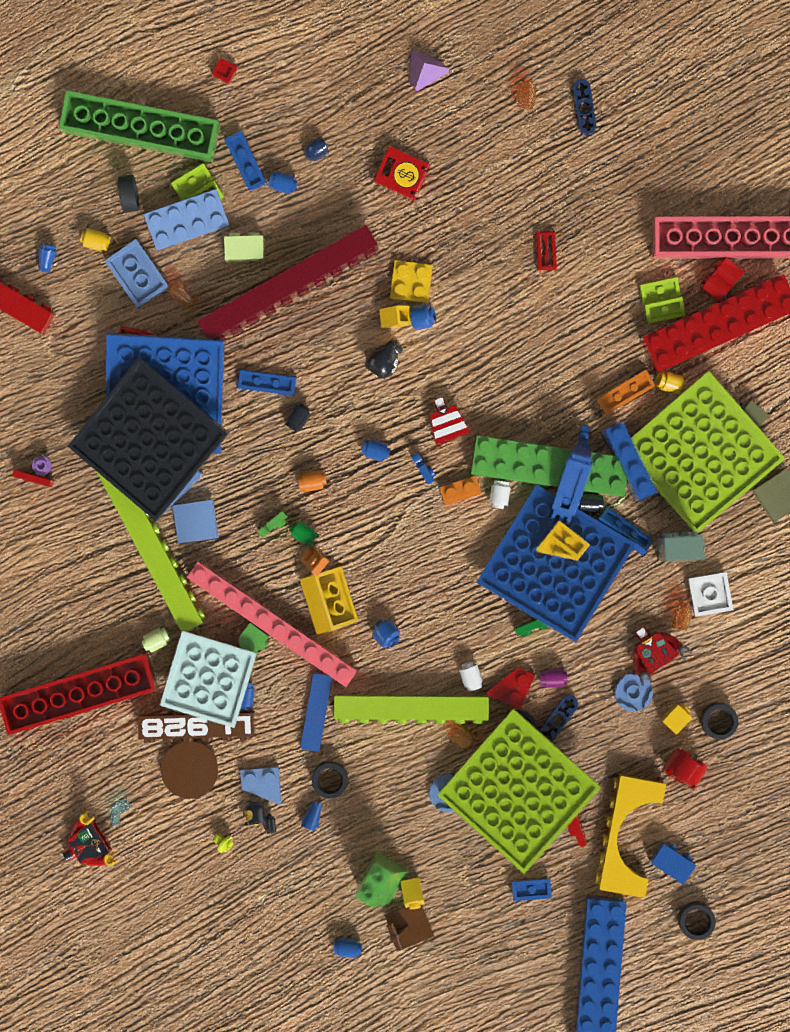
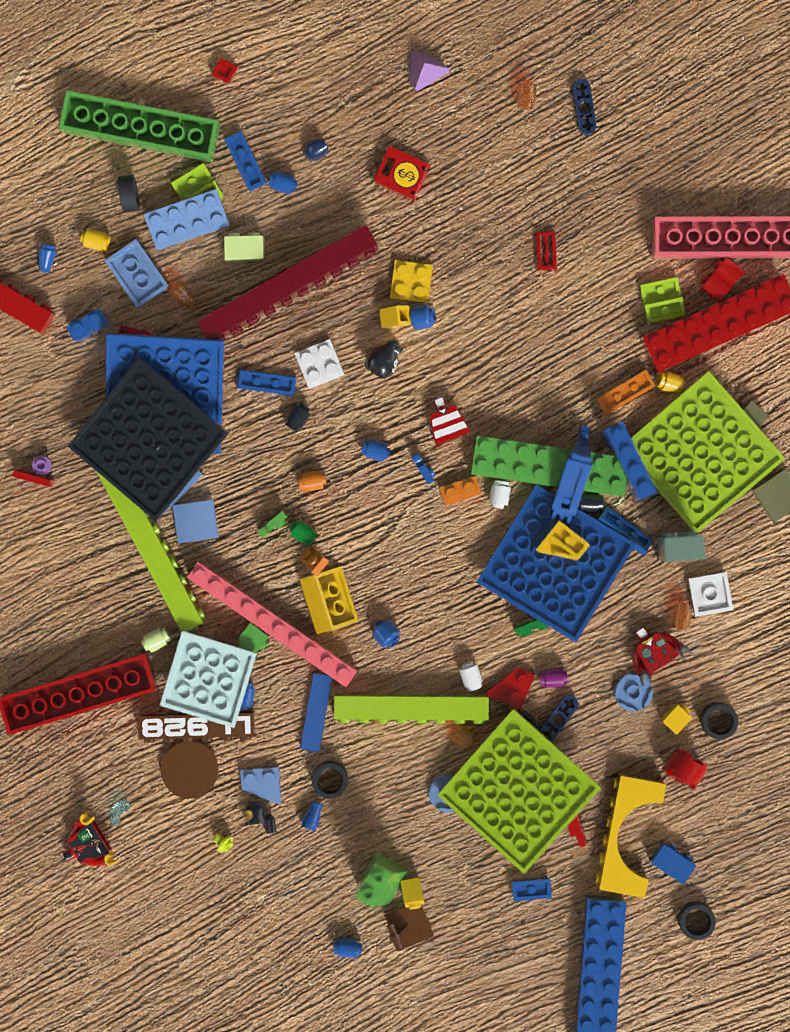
(93, 322): none -> blue brick
(319, 364): none -> white plate

